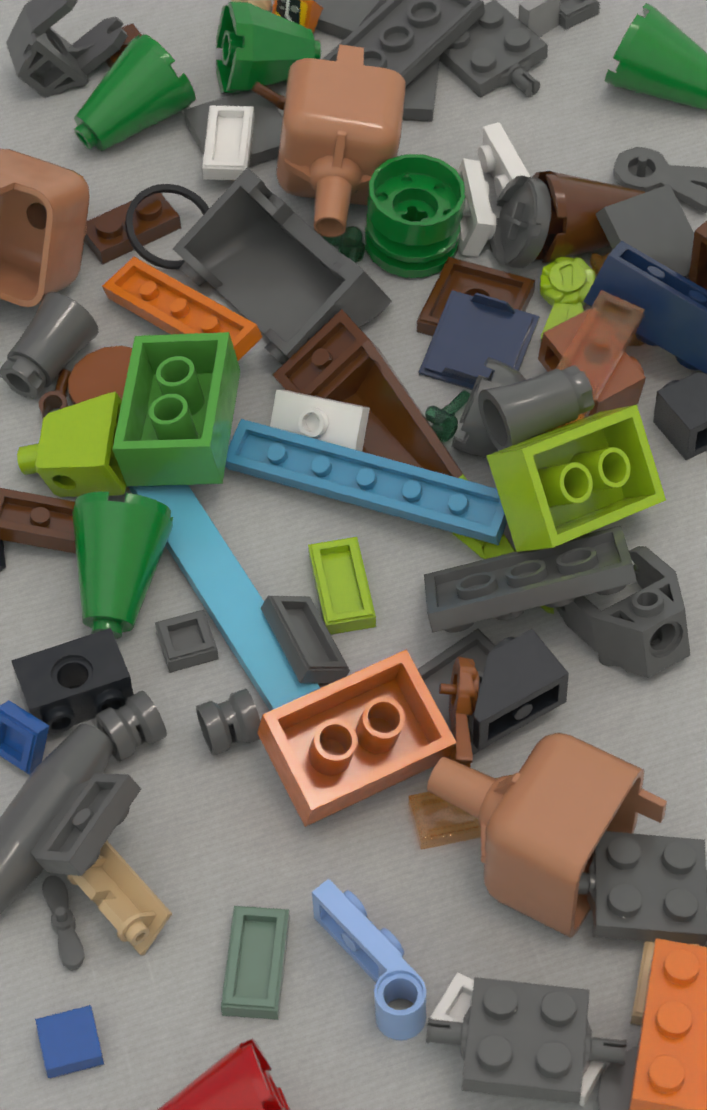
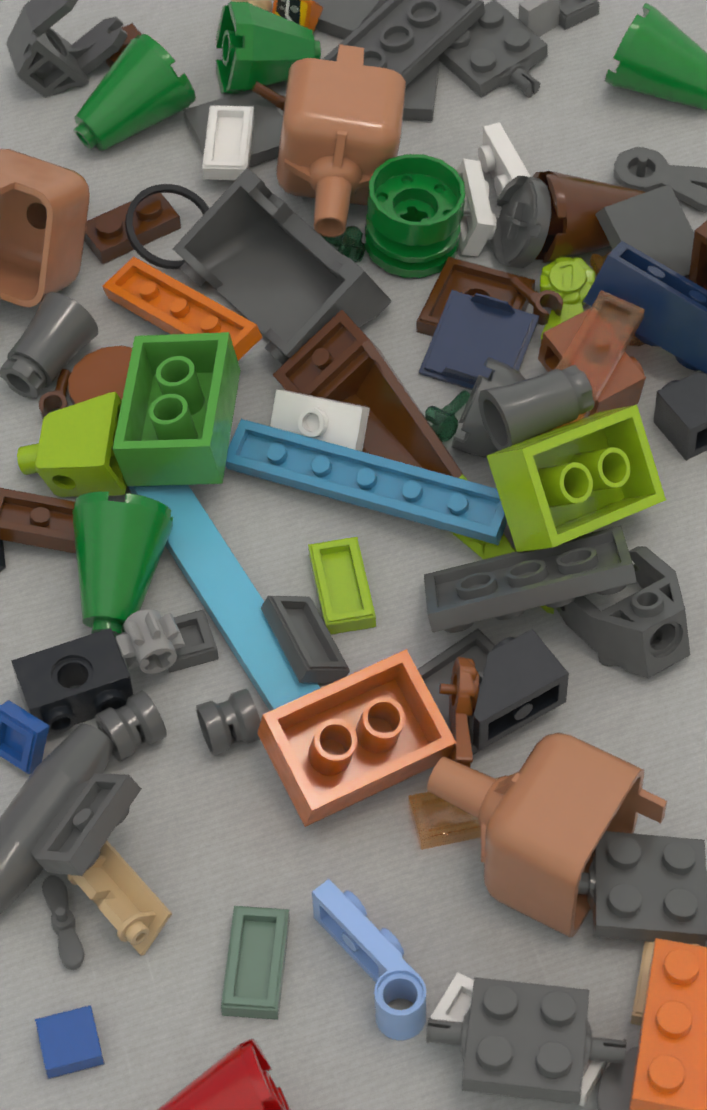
(150, 641): none -> light grey gear
(539, 300): none -> reddish brown hand

